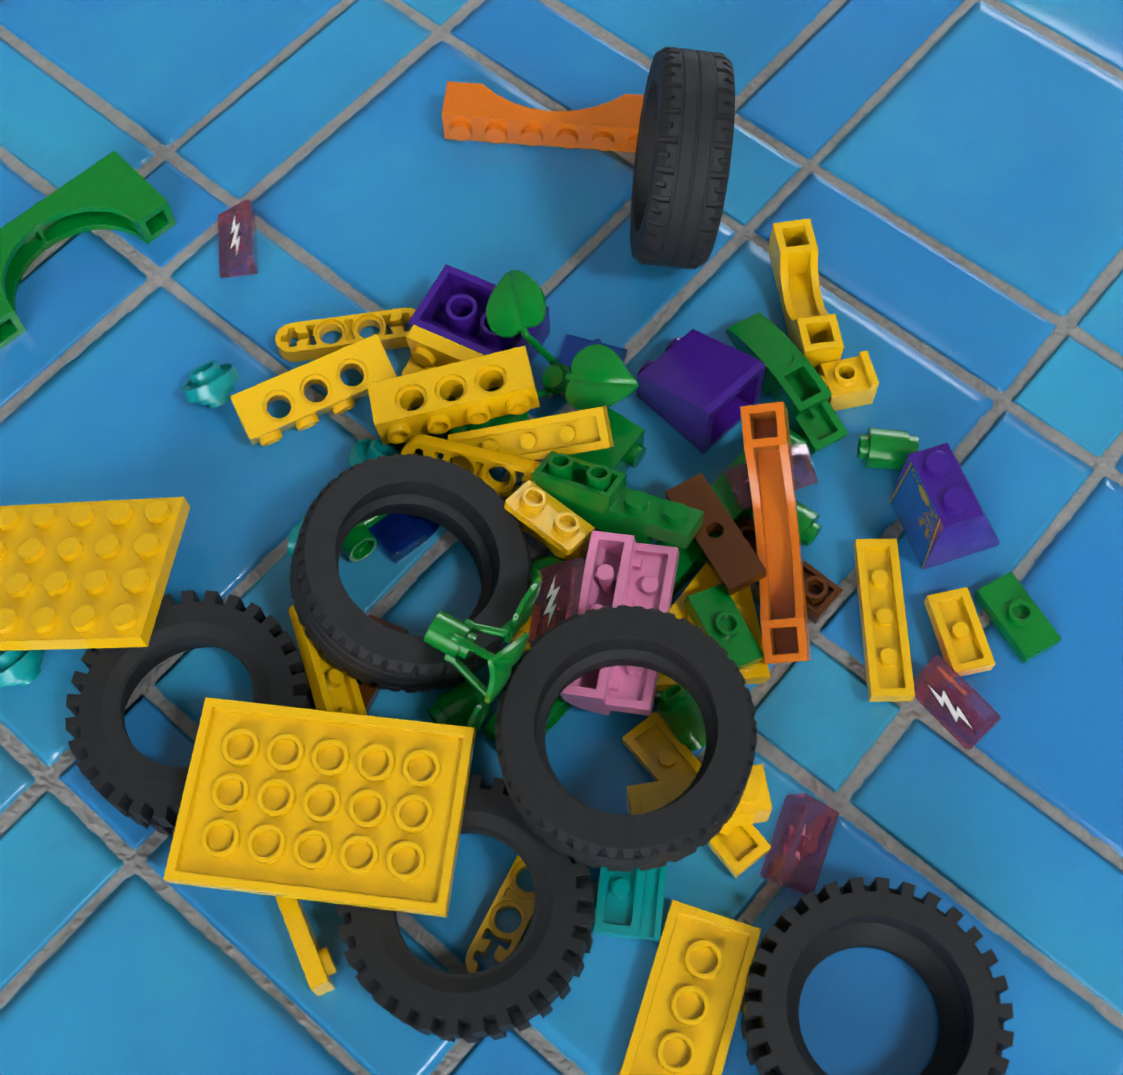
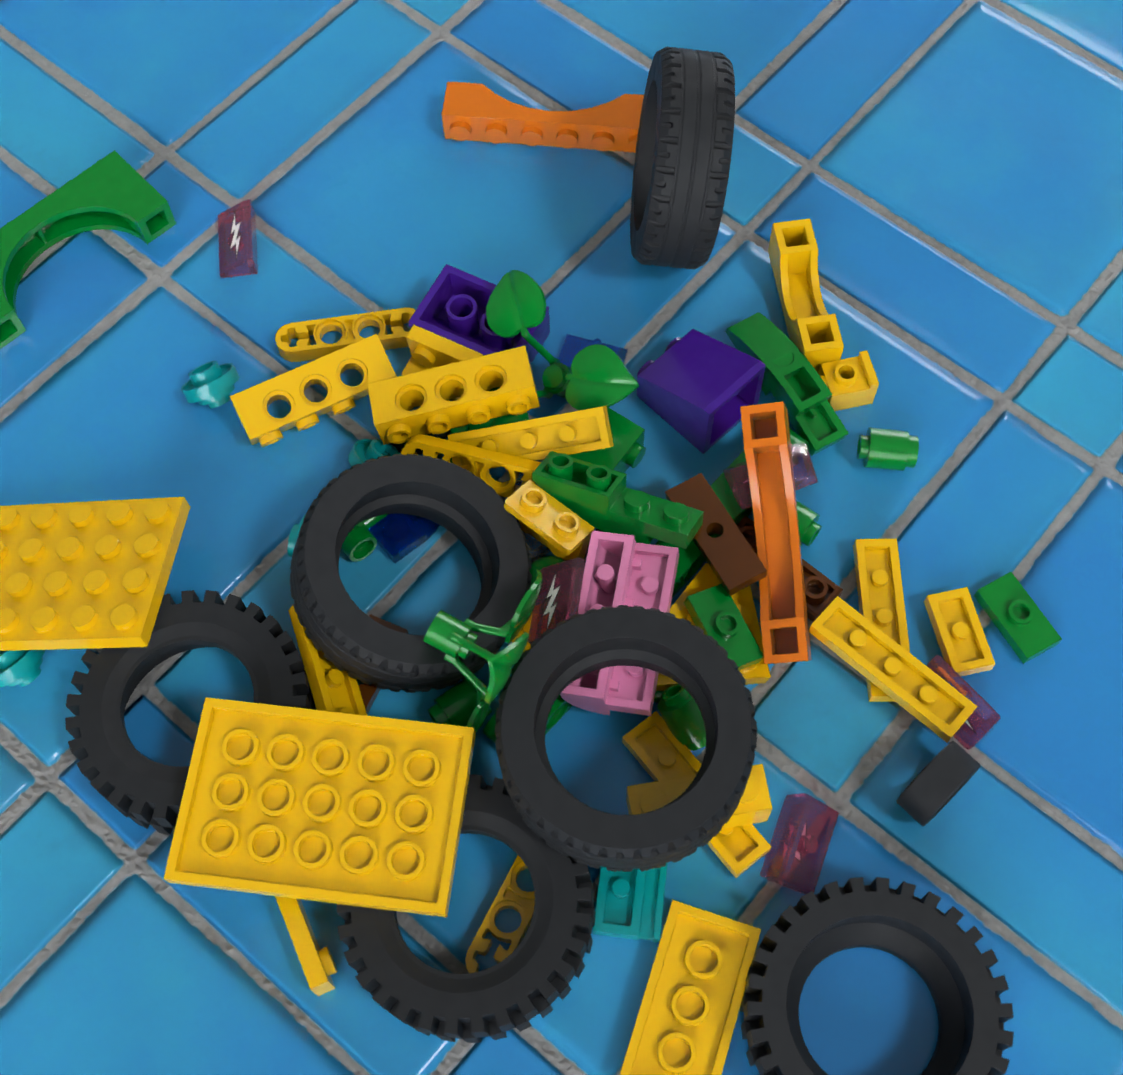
(892, 669): none -> yellow plate
(938, 783): none -> black tyre
(940, 508): dark purple slope -> none

